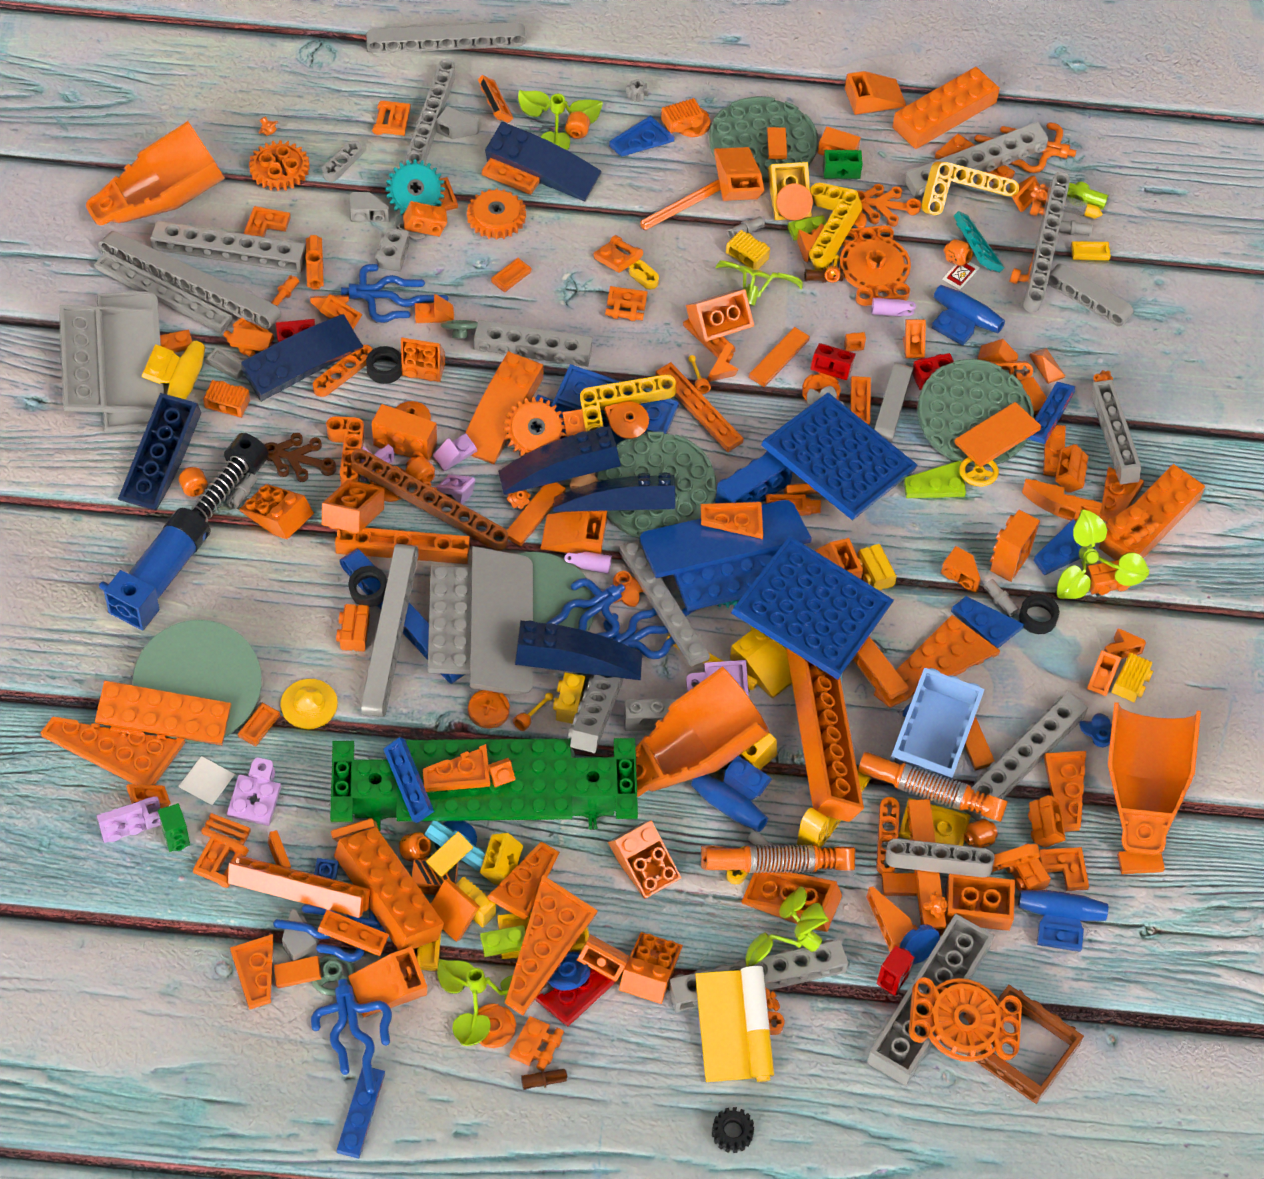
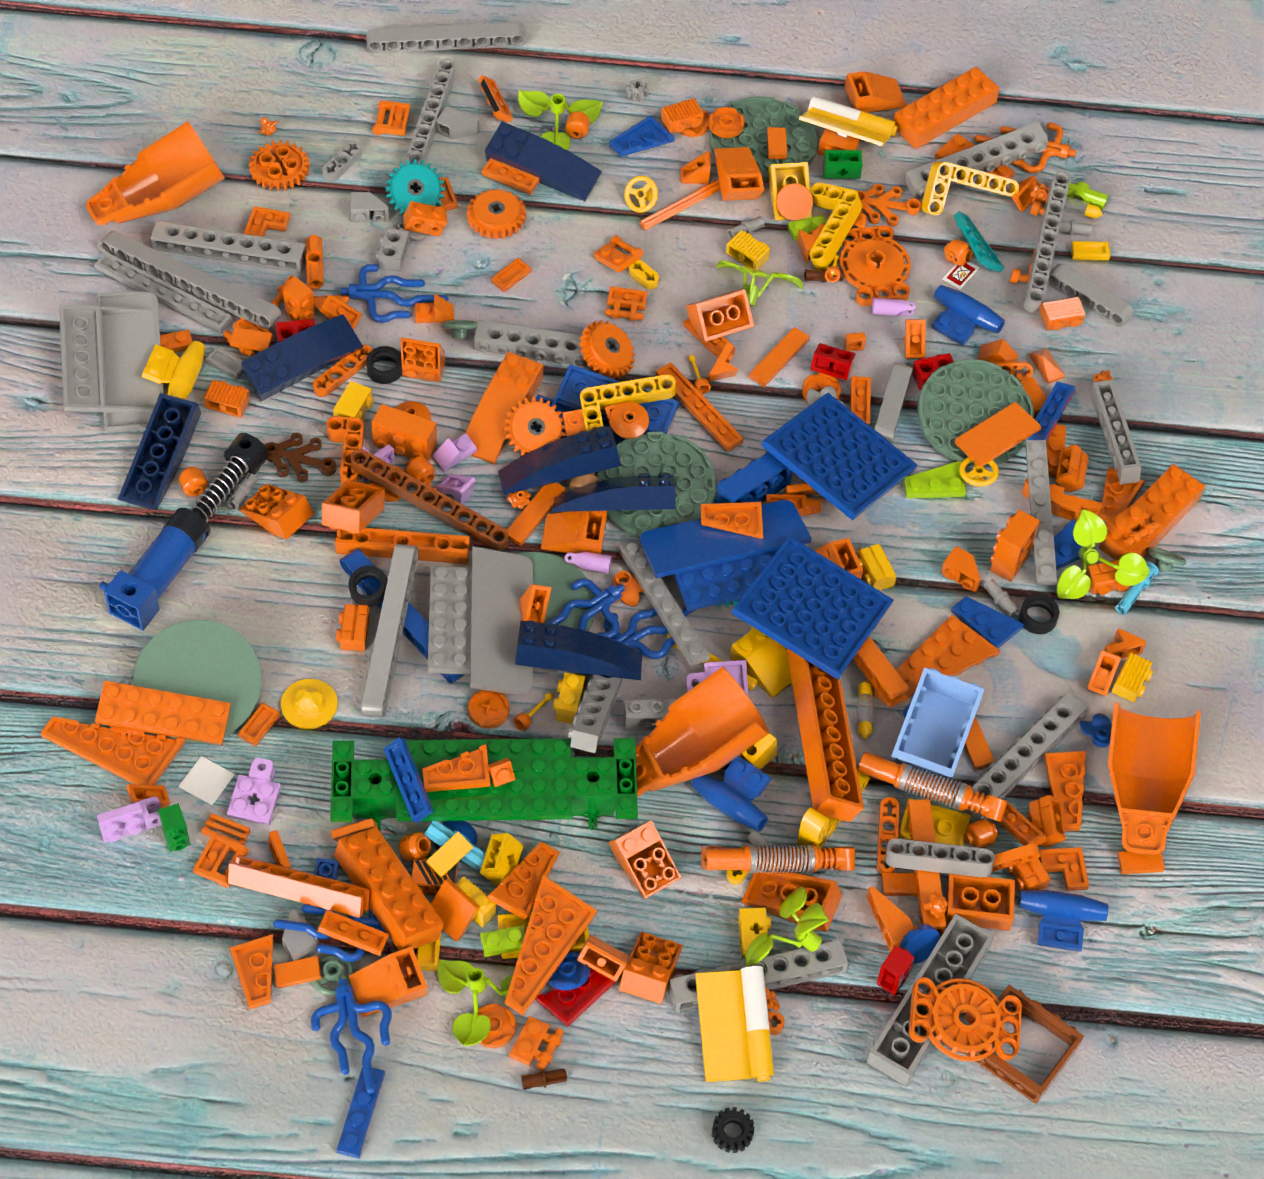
(298, 301): none -> orange brick
(354, 401): none -> yellow brick
(535, 603): none -> orange slope
(607, 349): none -> orange gear
(649, 195): none -> yellow piece
(697, 170): none -> orange slope
(726, 122): none -> orange tile
(751, 921): none -> yellow brick
(849, 121): none -> yellow door
(865, 709): none -> piece
(1021, 827): none -> orange tile
(1041, 509): none -> light grey plate
(1062, 313): none -> brick
(1135, 590): none -> medium azure pin
(1166, 559): none -> sand green piece

